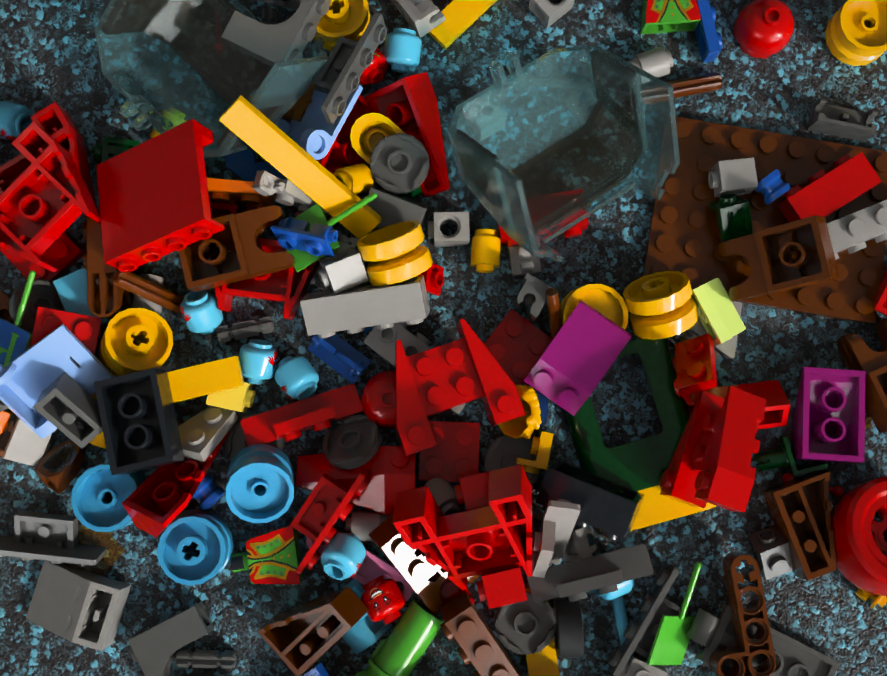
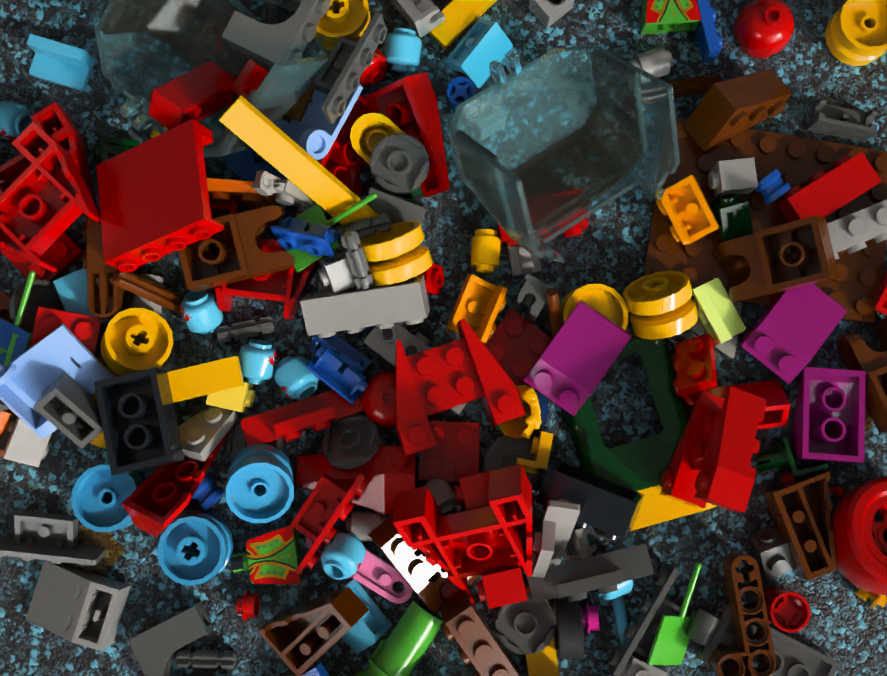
(60, 62): none -> medium azure panel
(60, 465): reddish brown rock -> none
(192, 95): none -> red brick
(248, 605): none -> red plate
(249, 79): none -> red bracket
(346, 383): none -> blue hinge
(356, 178): yellow brick -> none
(357, 260): none -> dark grey axle
(367, 227): none -> dark grey axle
(382, 599): red head -> none
(459, 220): light grey brick -> none
(461, 88): none -> blue wheel
(479, 48): none -> medium azure panel
(479, 306): none -> light orange bracket
(590, 618): none -> dark pink plate
(688, 211): none -> light orange bracket
(736, 106): none -> reddish brown wedge
(786, 609): none -> red wheel
(792, 330): none -> magenta slope

